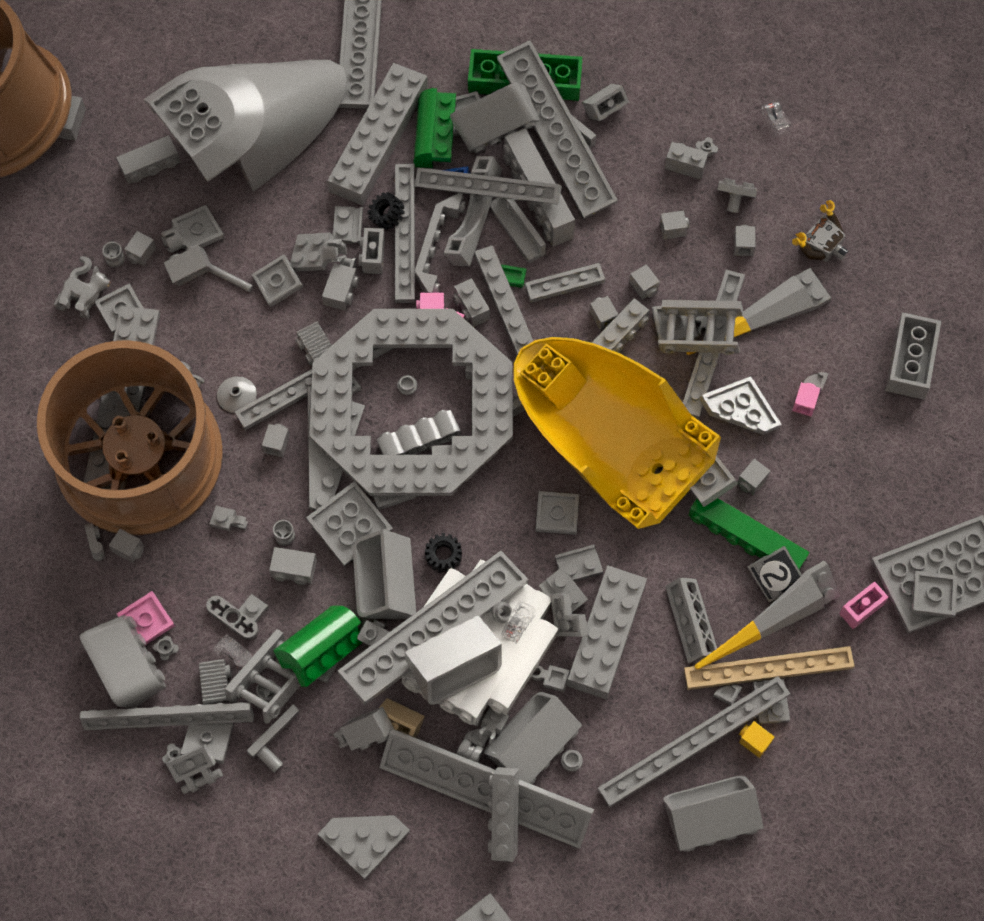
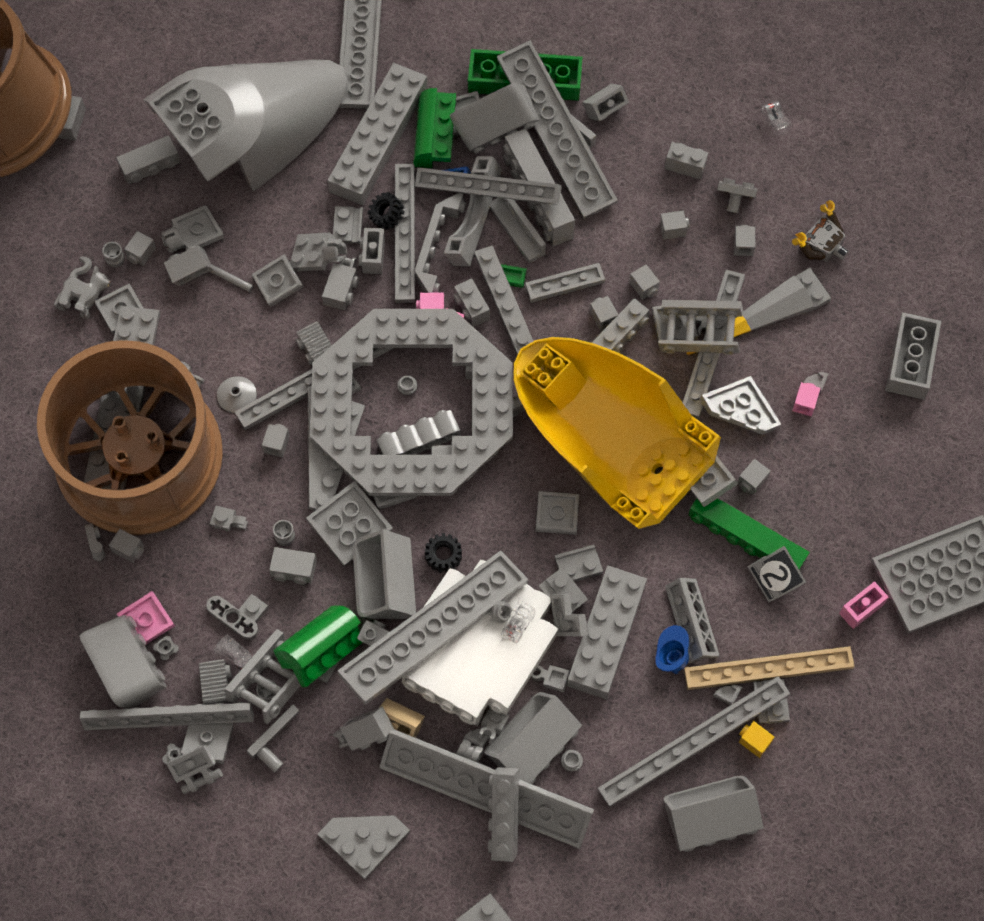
(455, 660): windscreen -> none
(672, 649): none -> blue piece
(707, 142): light grey plate -> none
(800, 600): light grey plate -> none
(934, 594): light grey plate -> none

